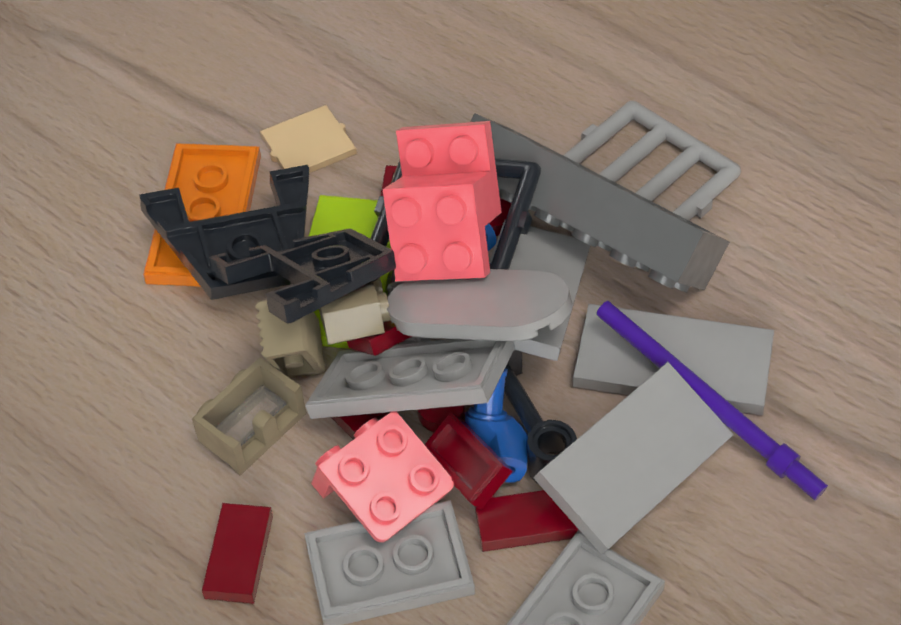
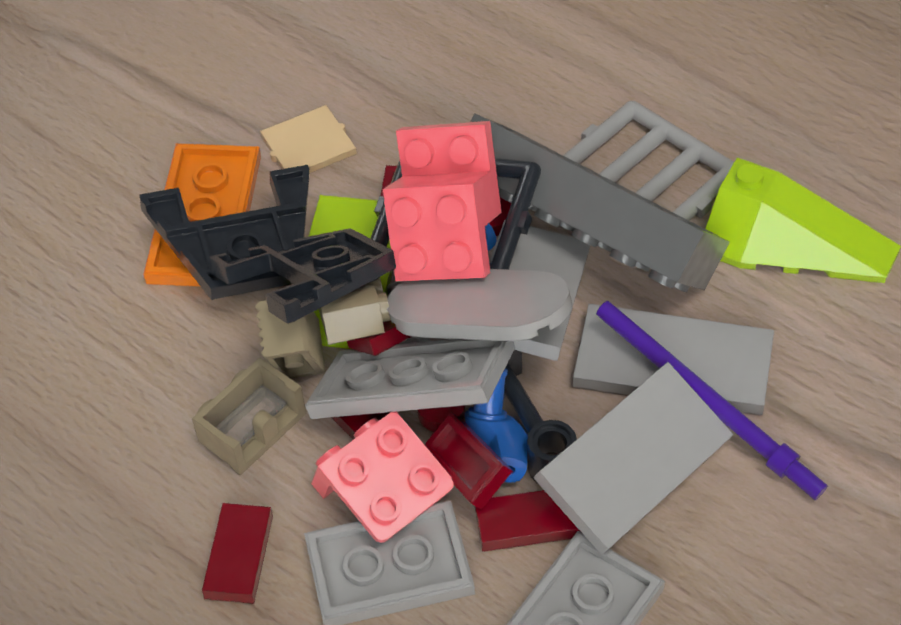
(791, 227): none -> lime wedge

